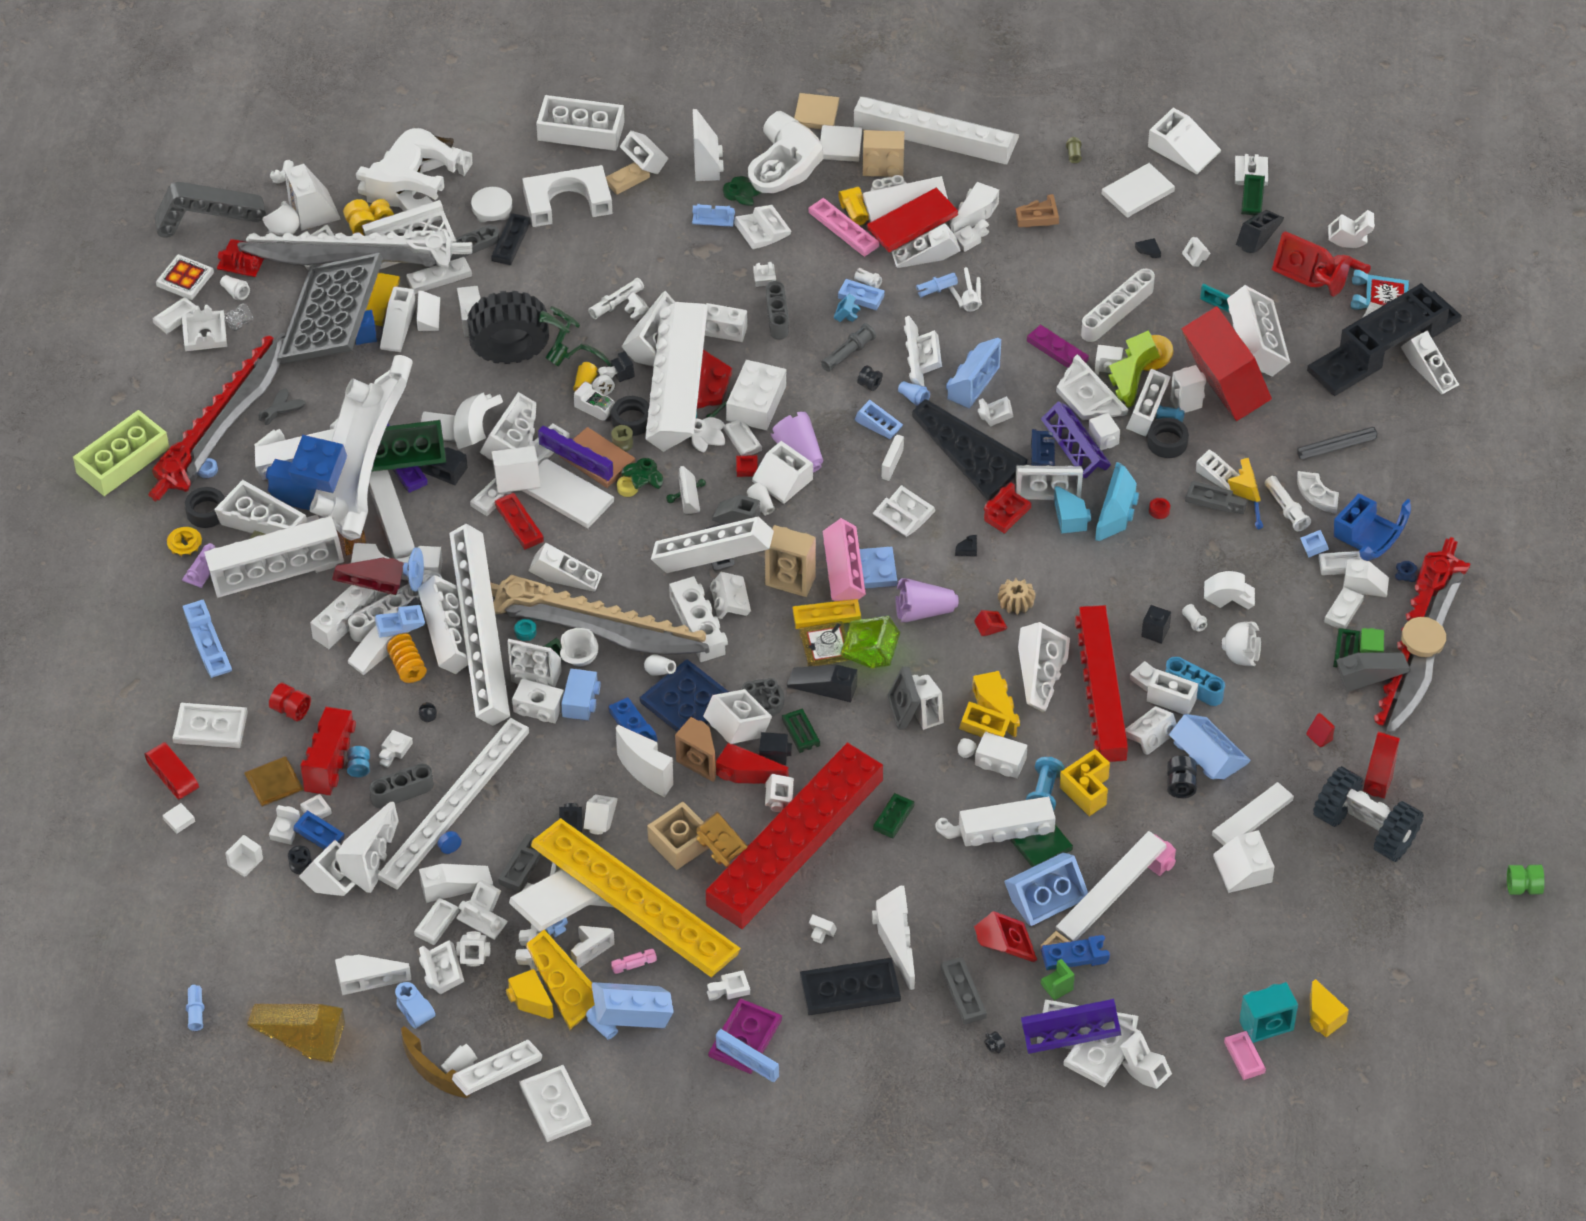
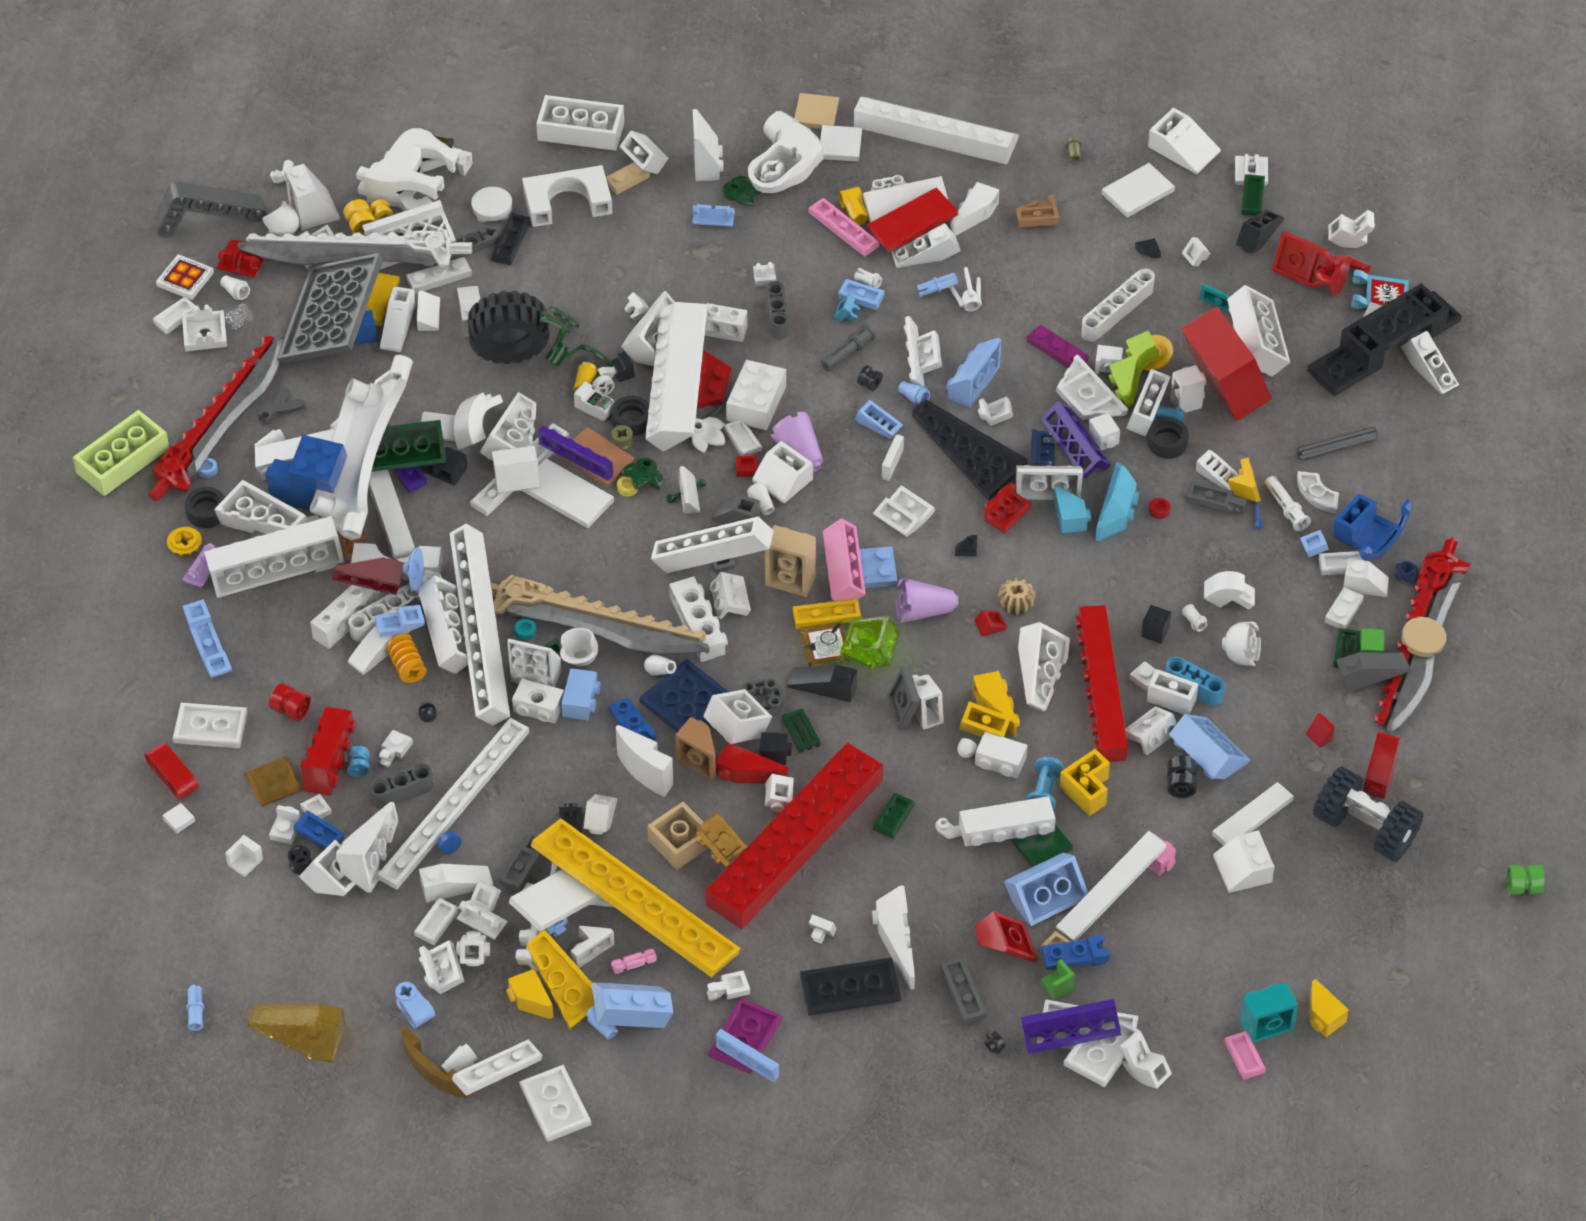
(365, 973): white slope -> none
(519, 521): red plate -> none
(563, 569): white slope -> none
(609, 302): white pin -> none
(762, 226): white slope -> none
(883, 153): tan brick -> none
(971, 237): white plate -> none

